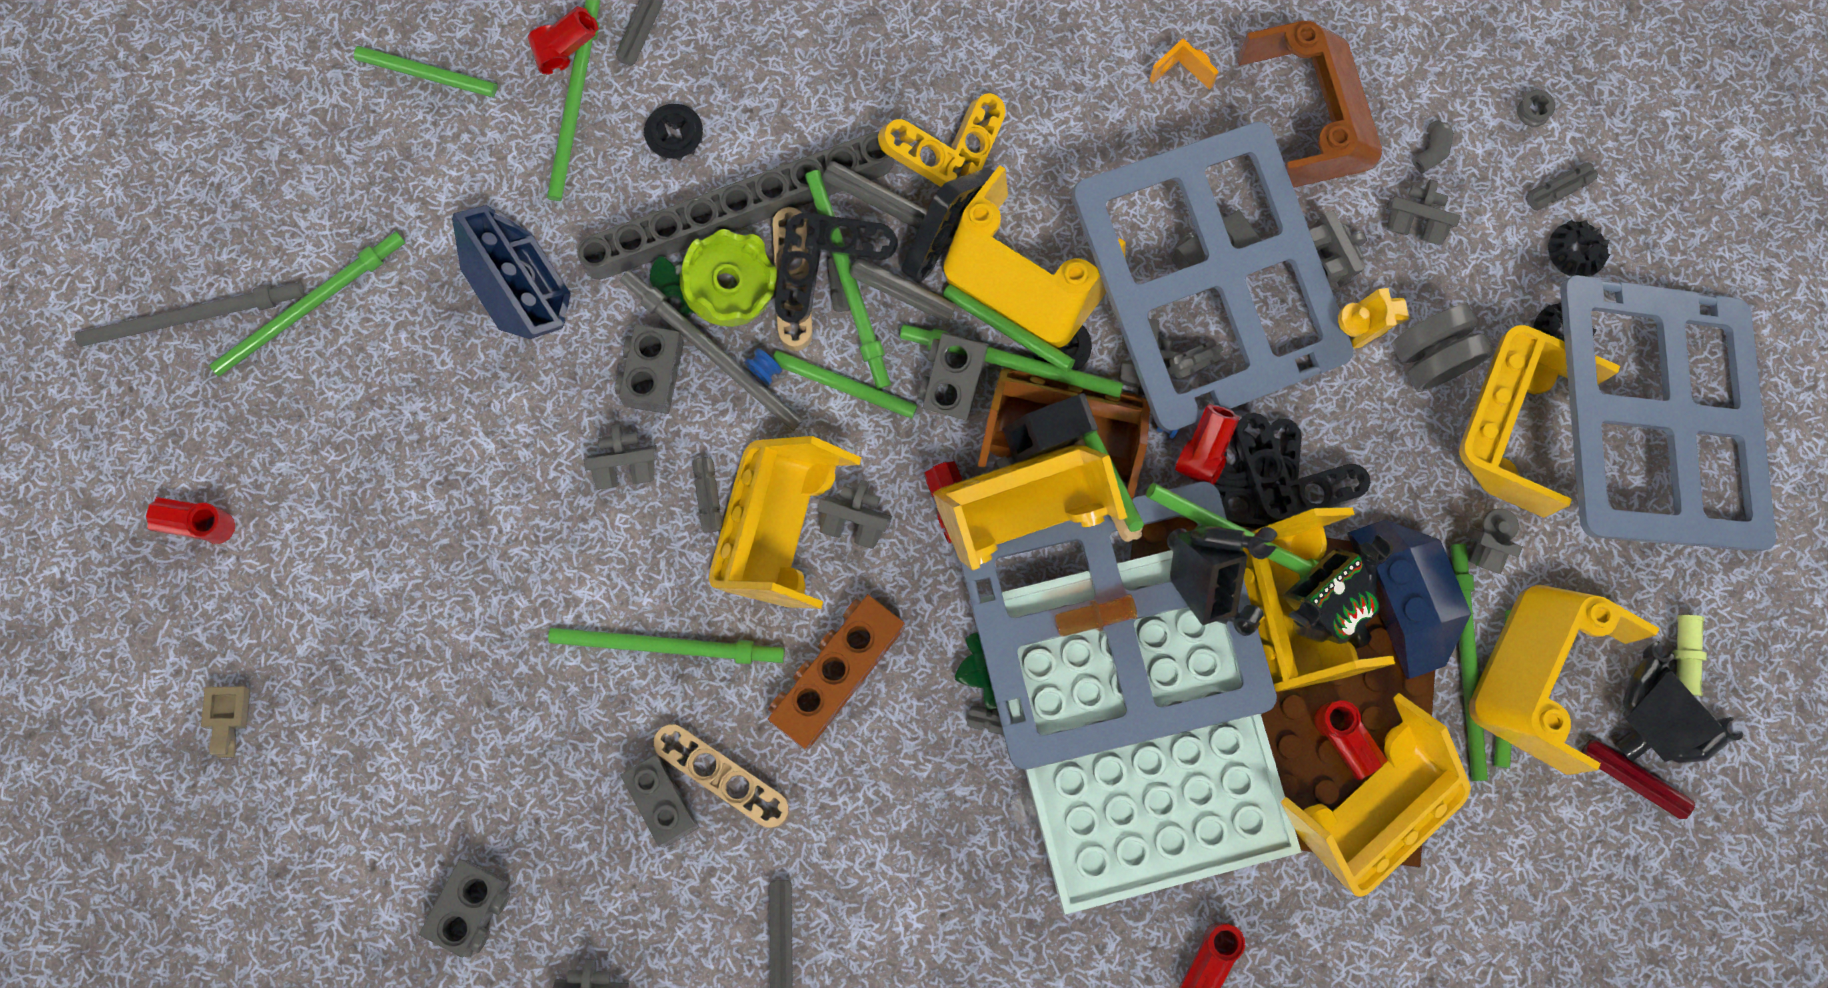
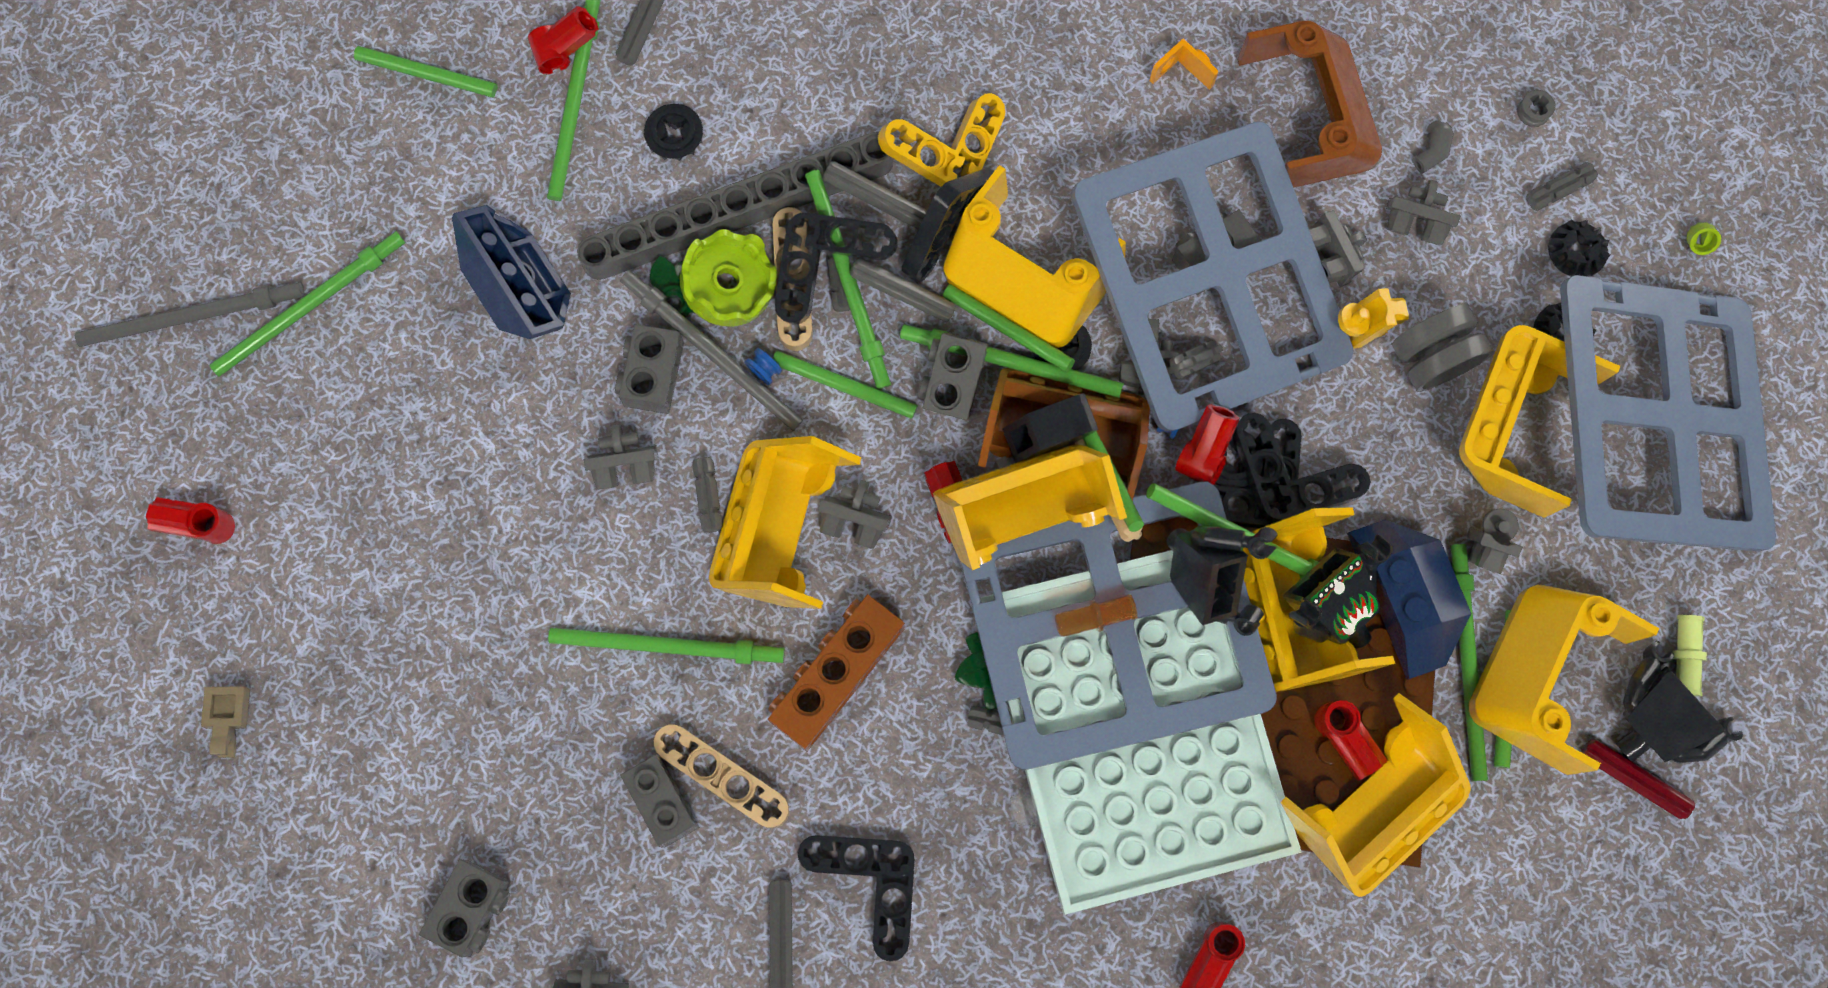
(886, 880): none -> black beam
(1709, 238): none -> lime hinge

